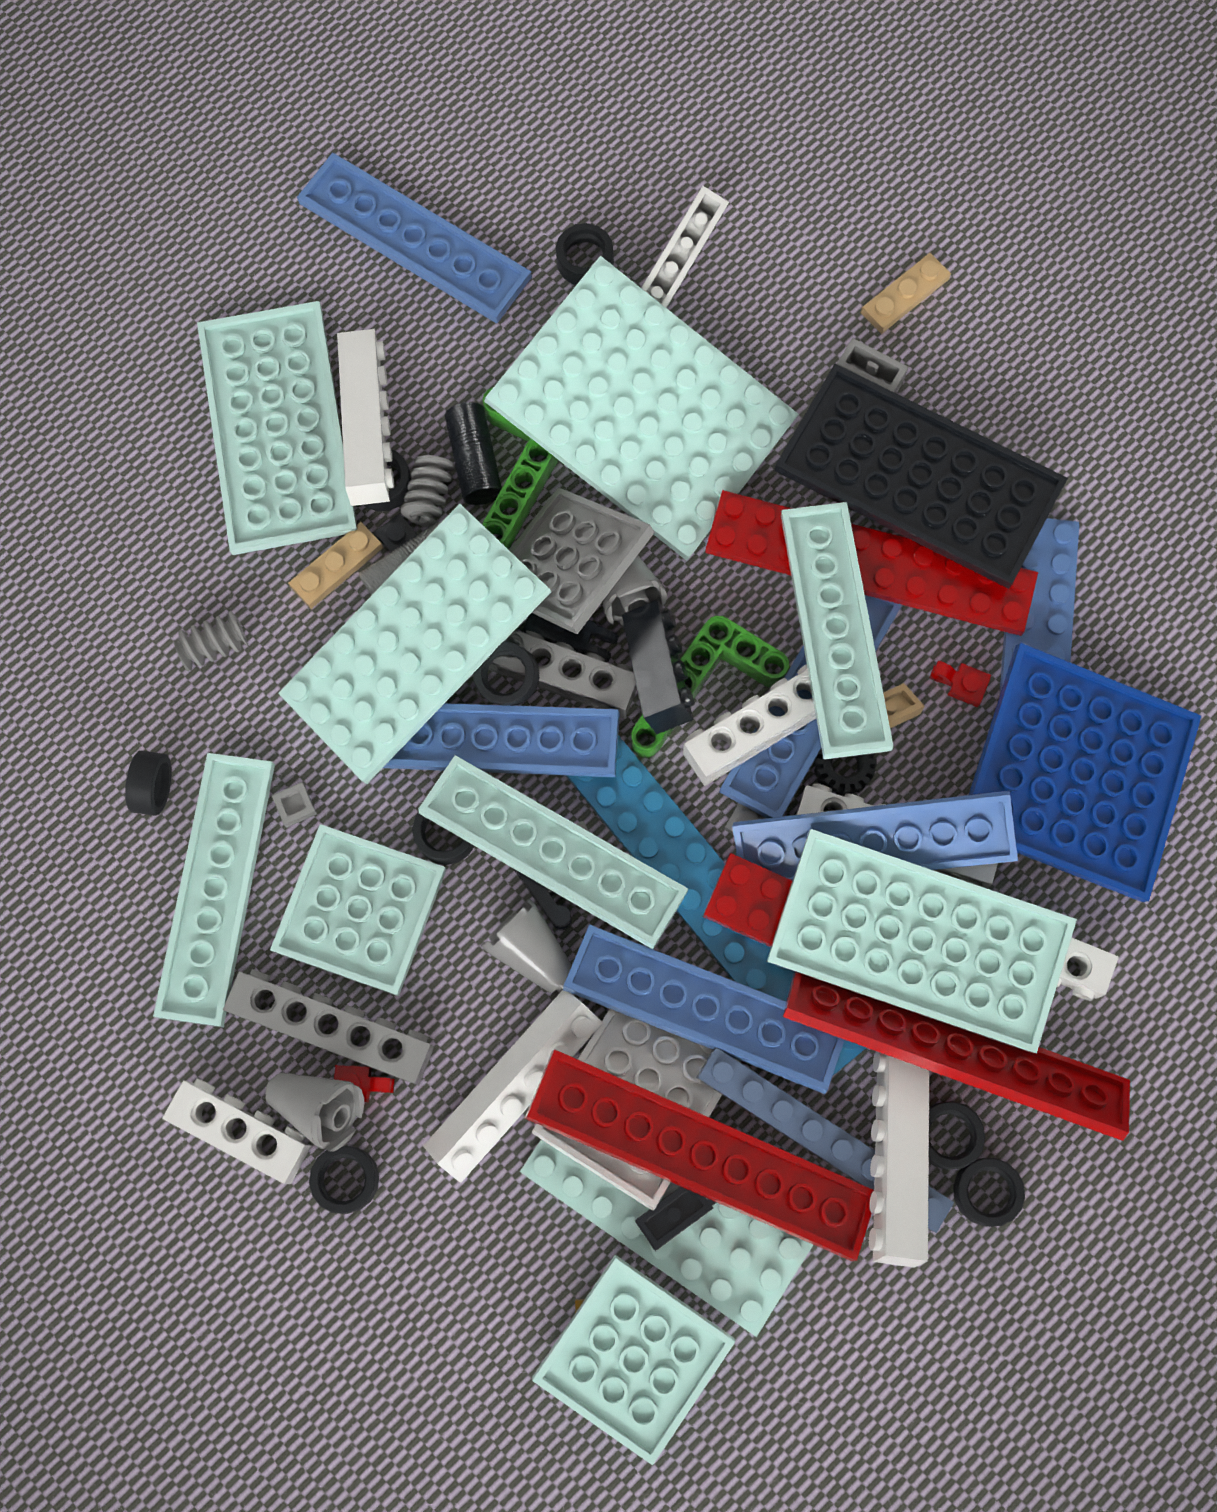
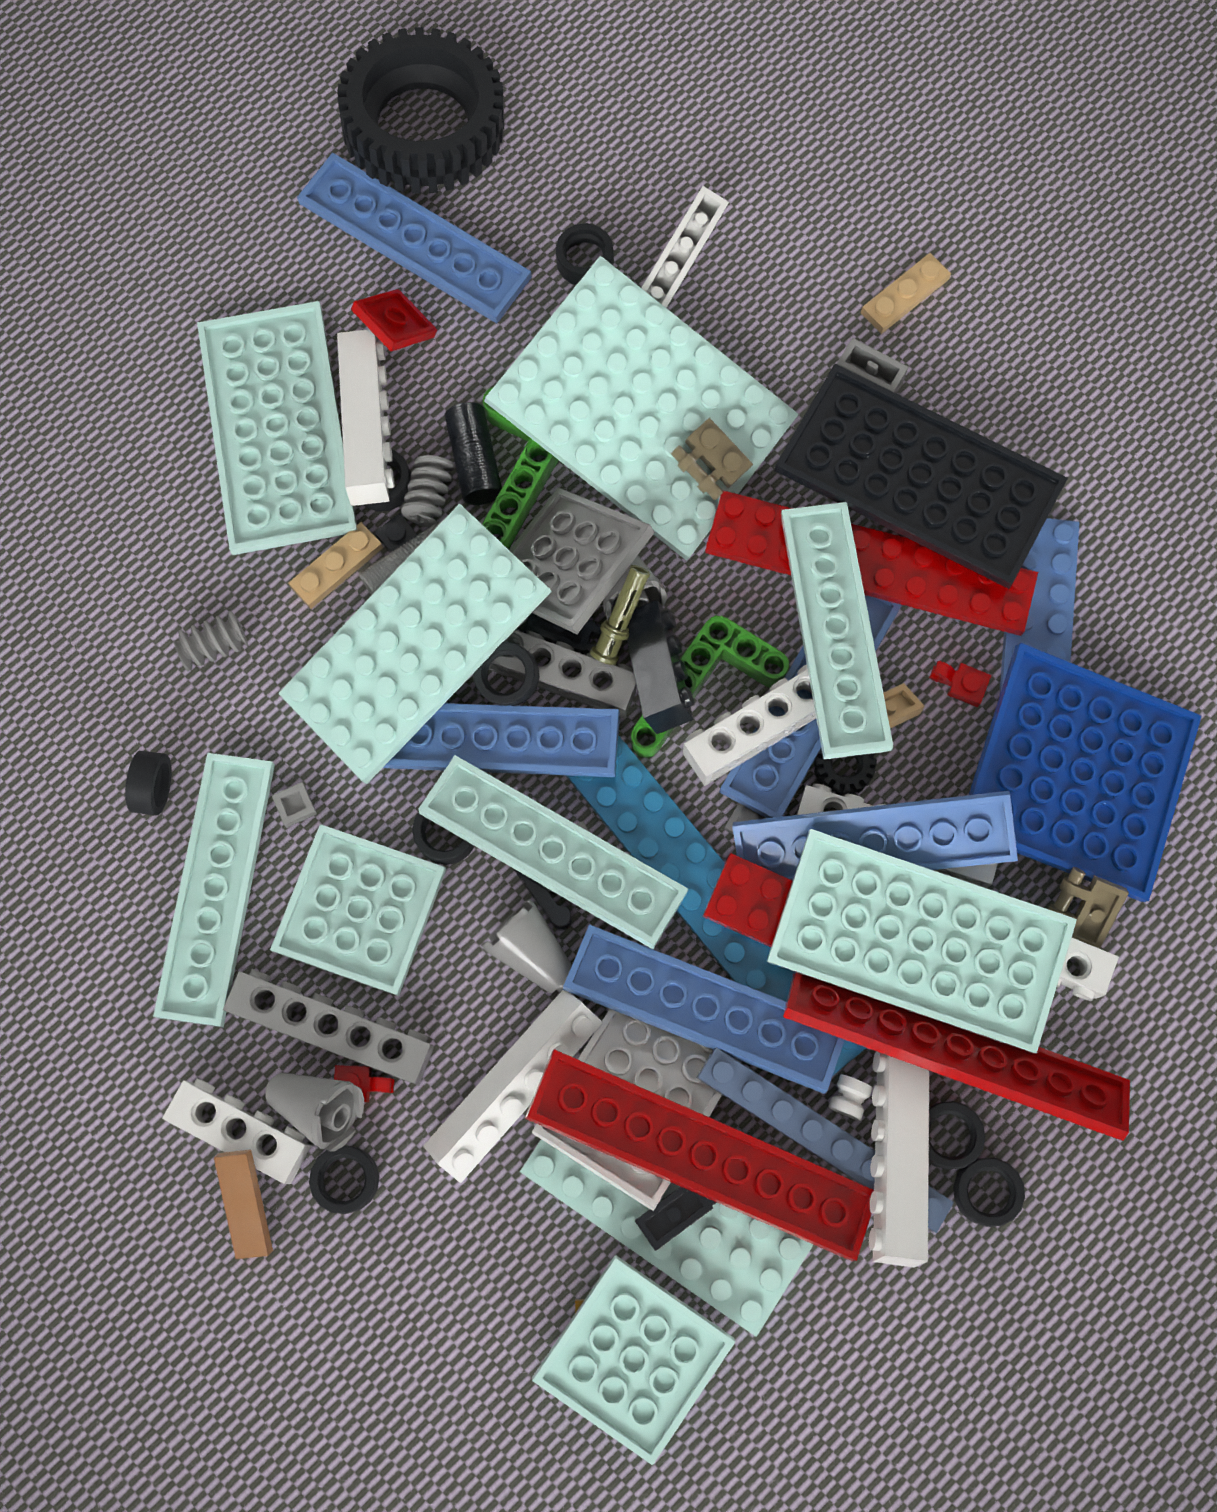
(243, 1204): none -> medium nougat tile
(394, 319): none -> red plate
(412, 64): none -> black tyre
(615, 628): none -> olive pin
(719, 455): none -> dark tan plate
(850, 1097): none -> white wheel
(1097, 909): none -> dark tan plate

